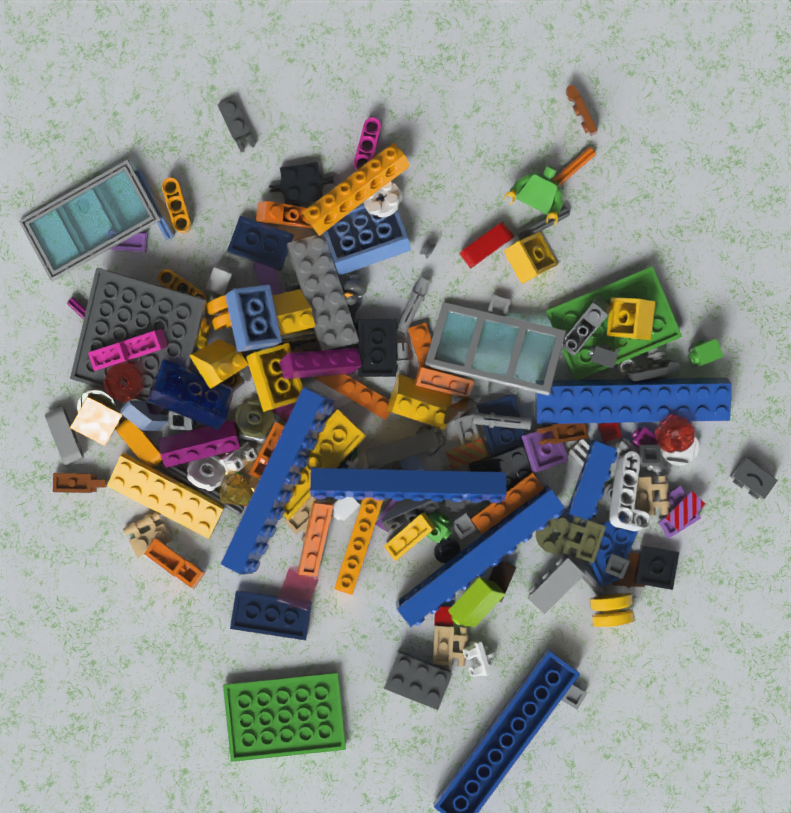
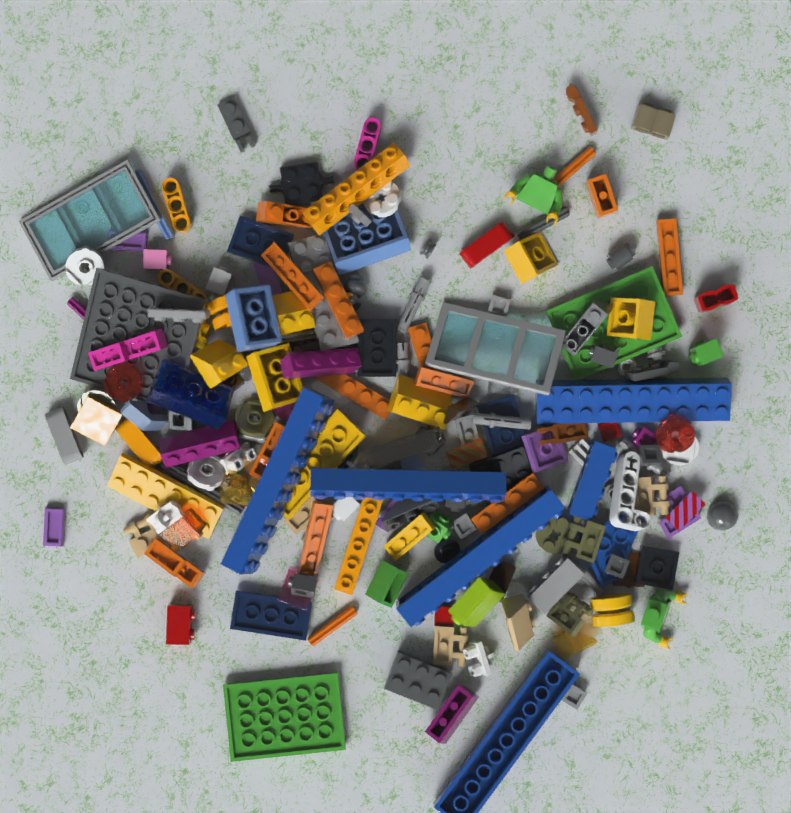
(54, 527): none -> medium lavender tile
(77, 483): dark orange hinge -> none
(83, 255): none -> white plate
(156, 260): none -> bright pink brick
(166, 516): none -> white hips
(179, 315): none -> light grey plate
(179, 624): none -> red brick
(184, 530): none -> clear orange brick
(292, 276): none -> orange plate
(303, 584): none -> dark grey brick
(331, 626): none -> orange axle
(338, 300): none -> orange plate
(358, 216): none -> light grey plate
(385, 577): none -> bright green brick
(451, 714): none -> magenta brick
(517, 619): none -> tan slope
(565, 618): none -> olive plate
(569, 645): none -> clear yellow slope
(601, 196): none -> orange brick
(620, 256): none -> dark grey brick
(653, 121): none -> dark tan brick
(656, 615): none -> bright green torso
(669, 257): none -> orange plate
(712, 299): none -> red brick
(722, 515): none -> dark grey hair
(753, 478): dark grey brick -> none

